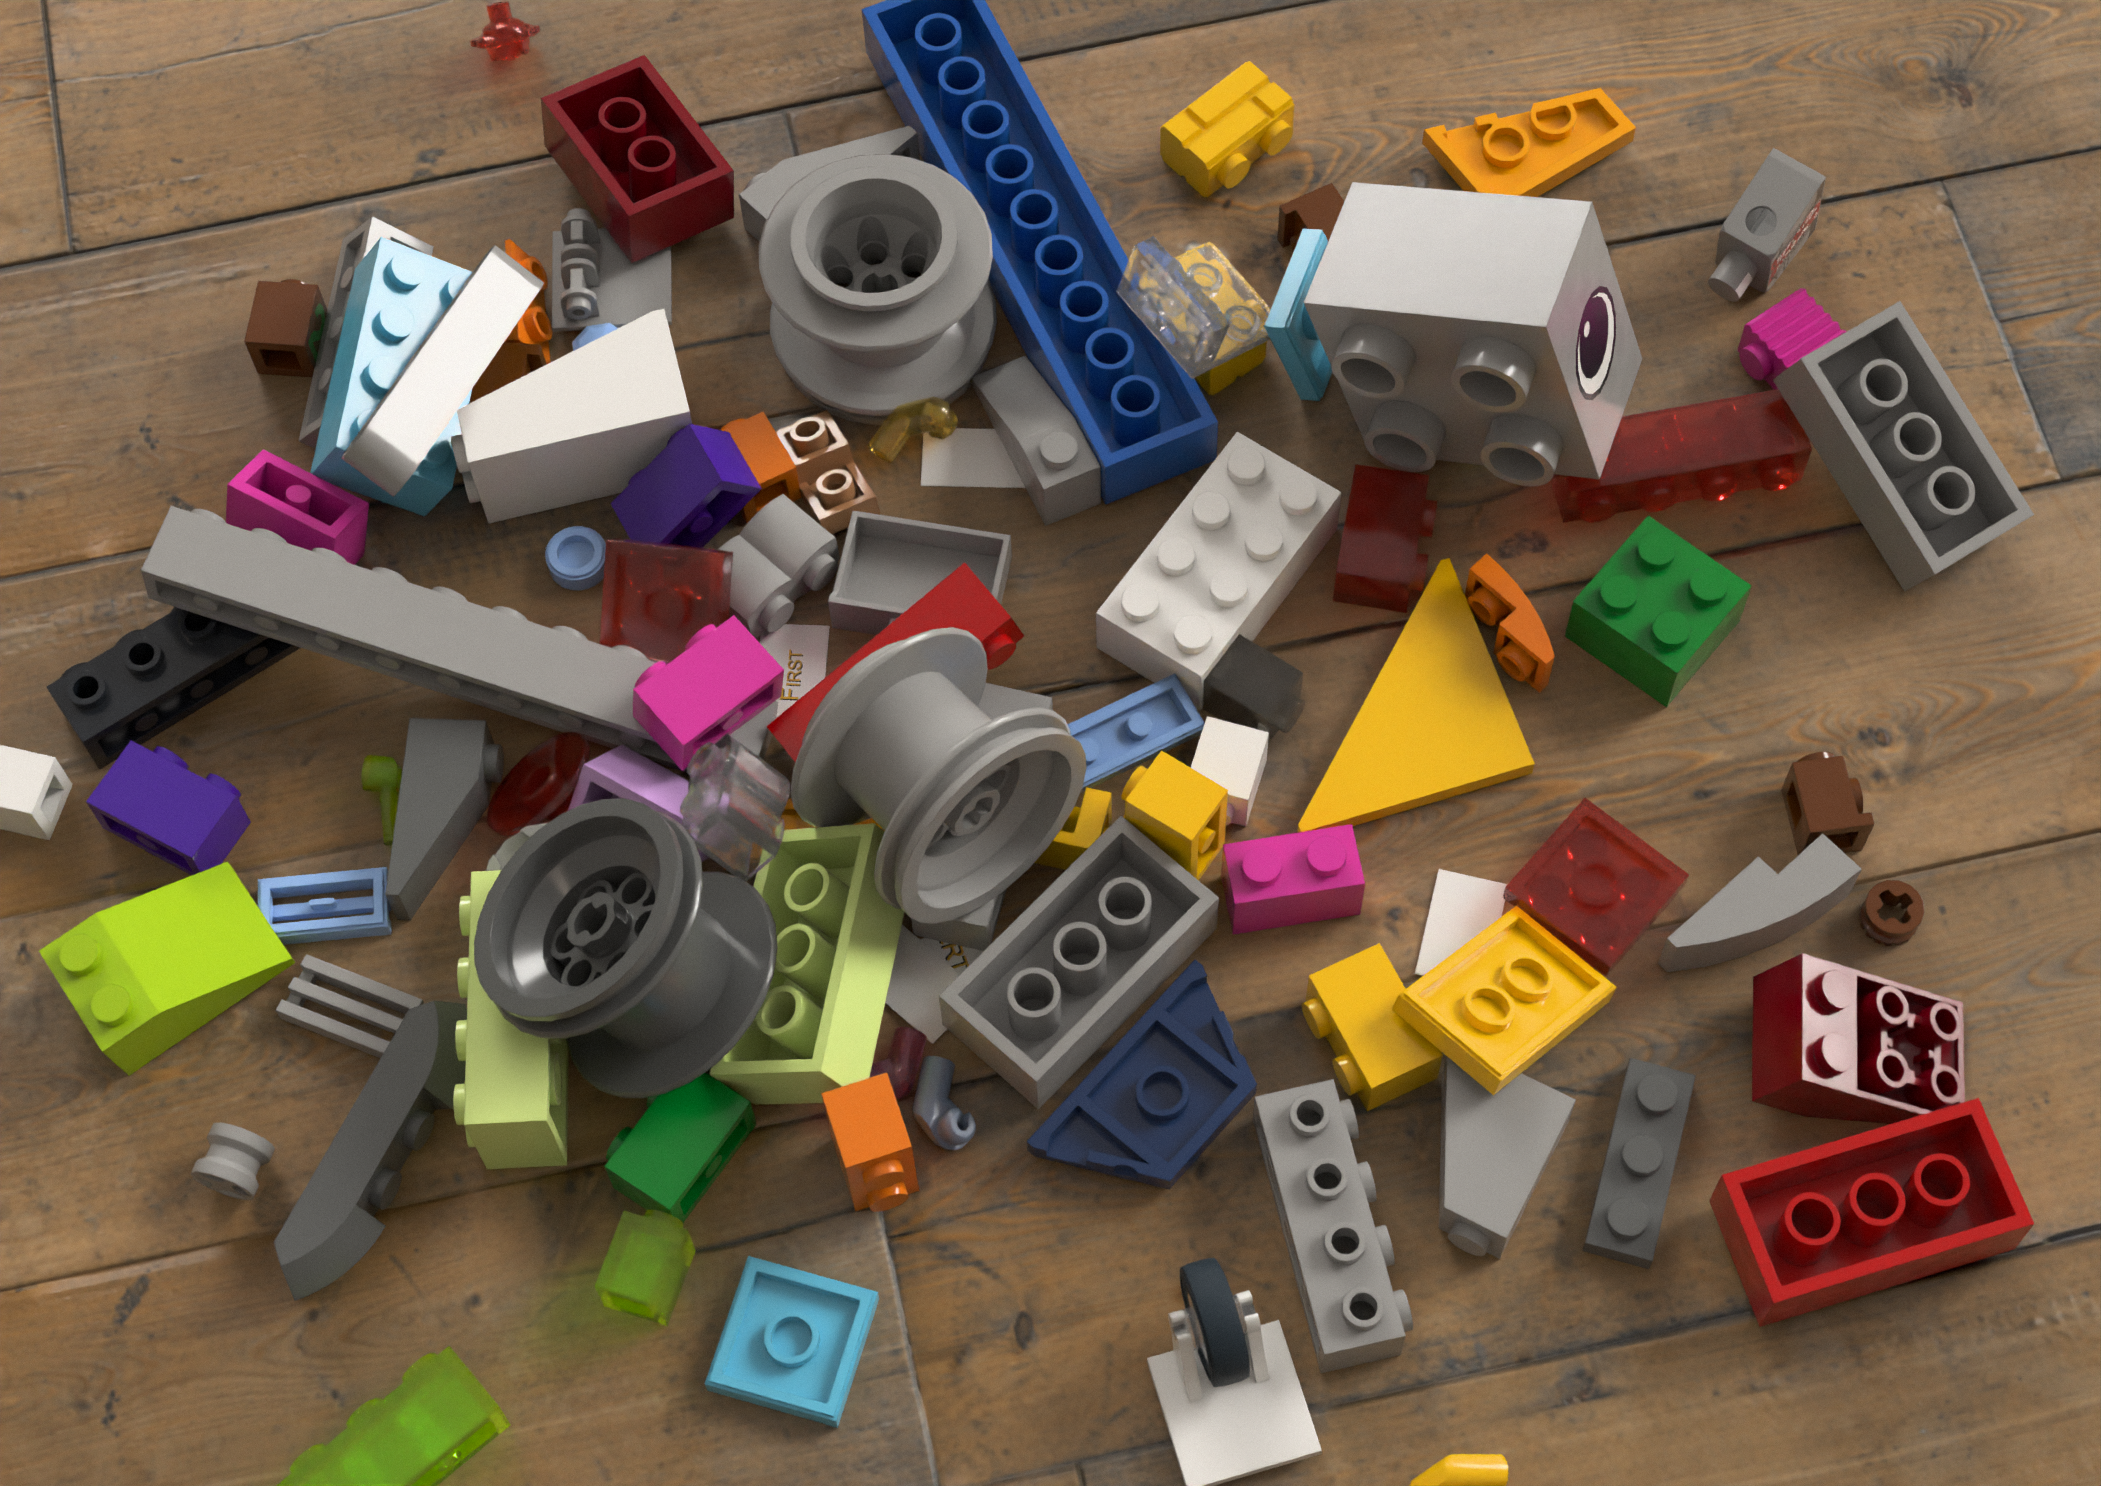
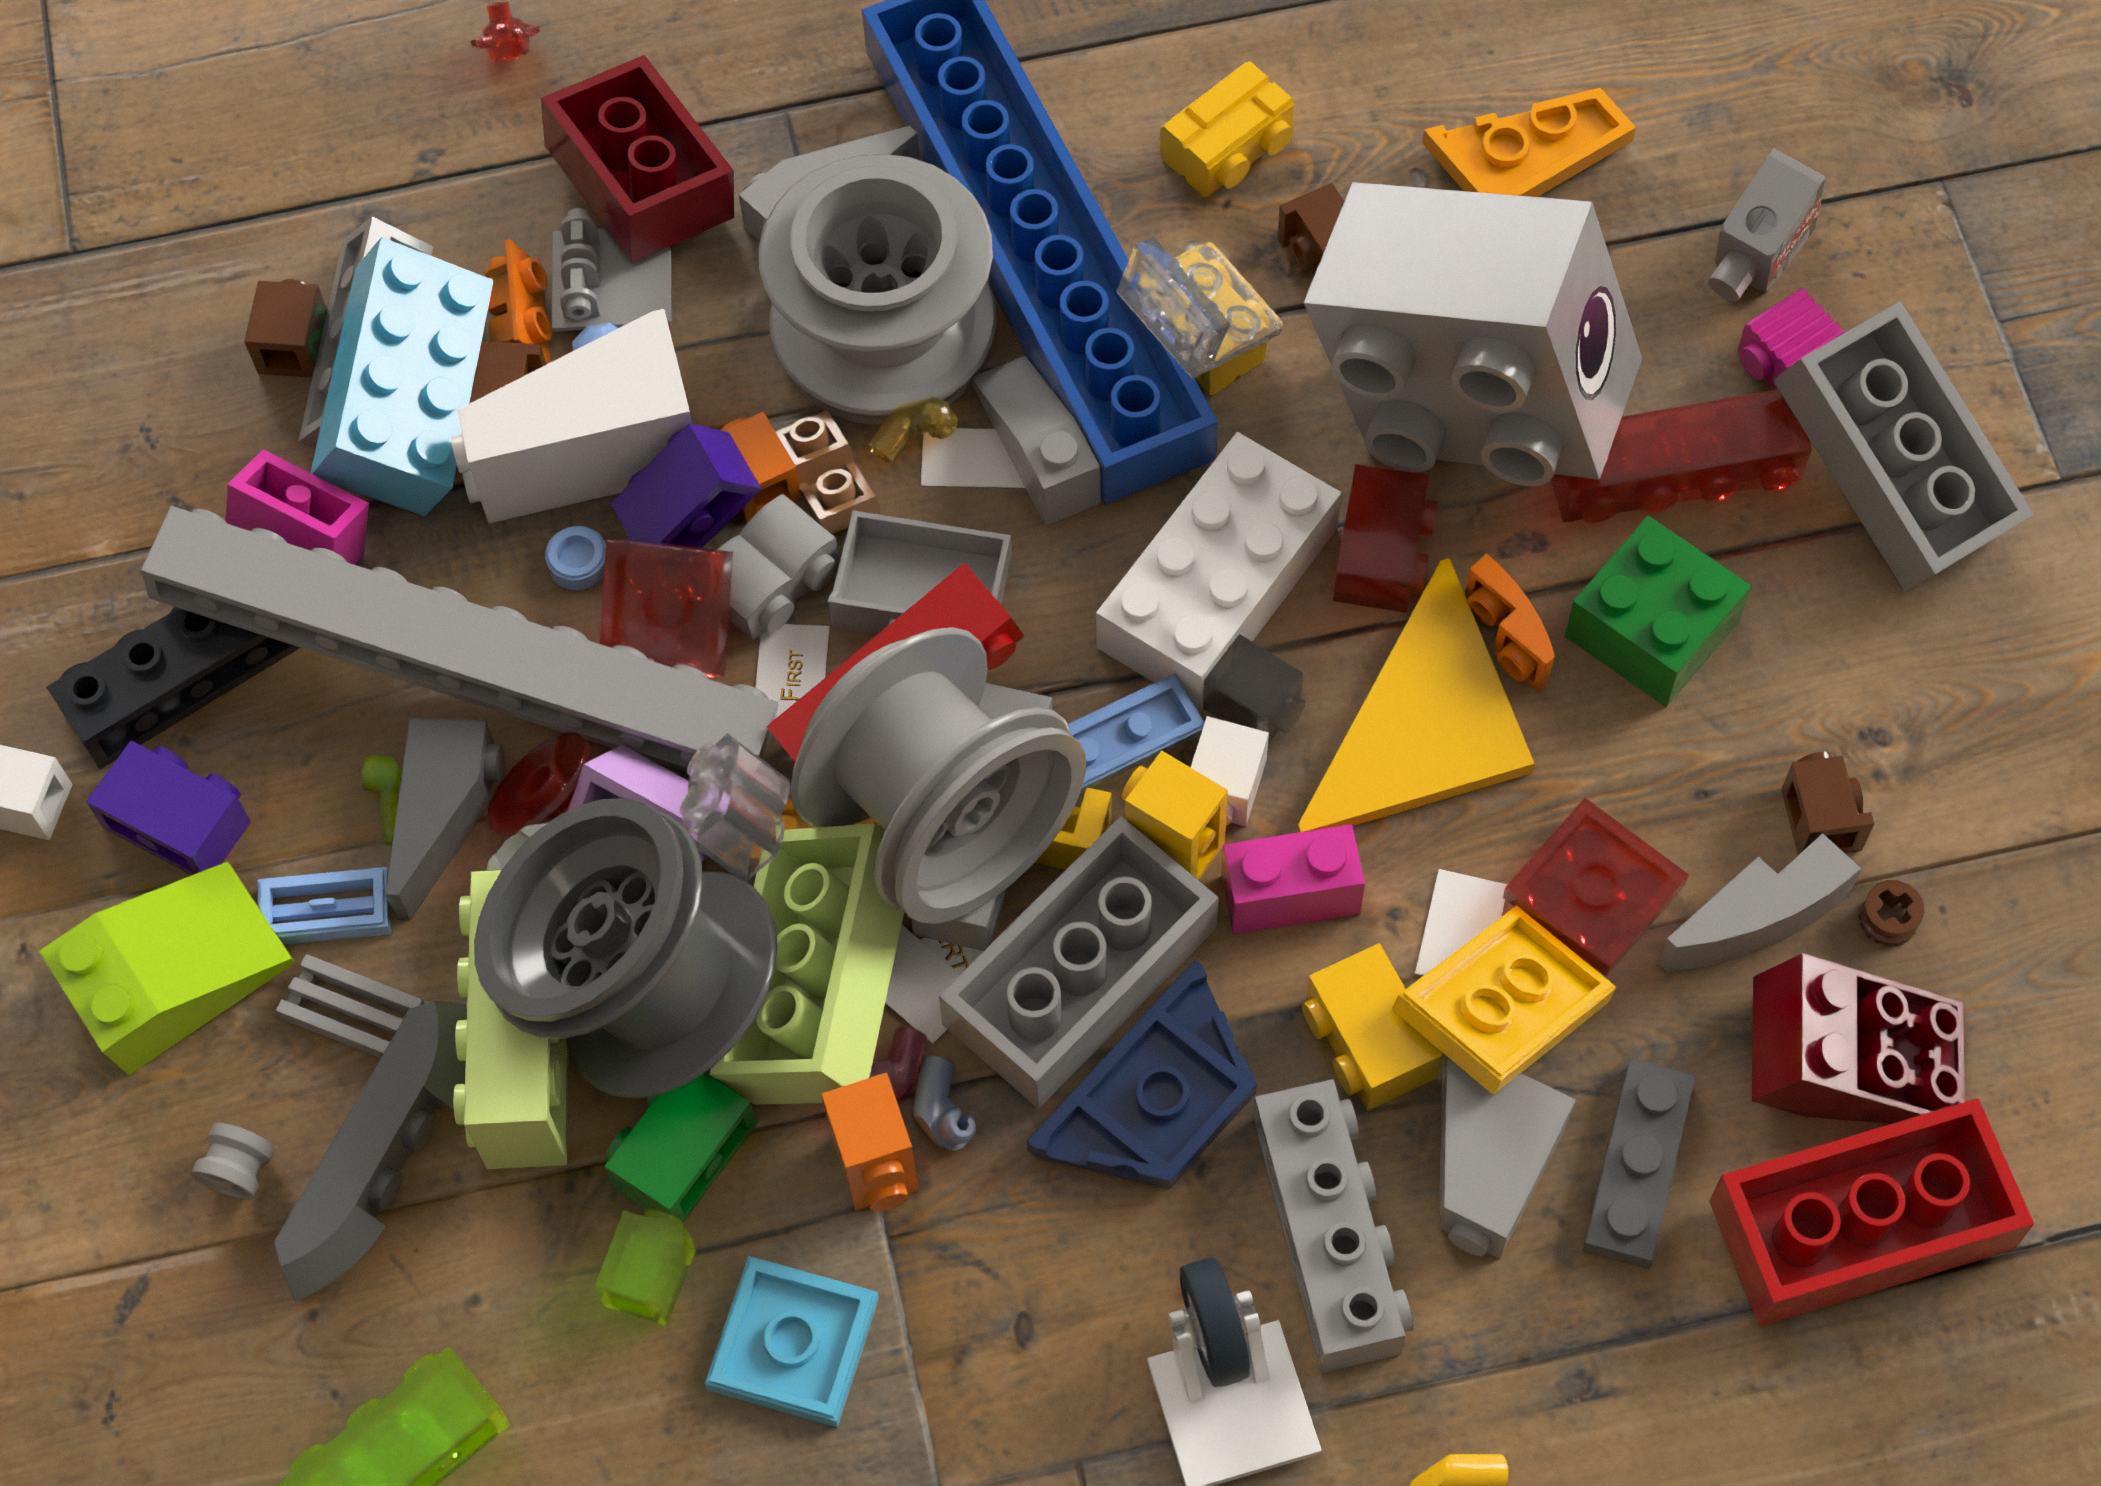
(442, 371): beam -> none
(706, 690): dark pink brick -> none
(1291, 325): medium azure tile -> none

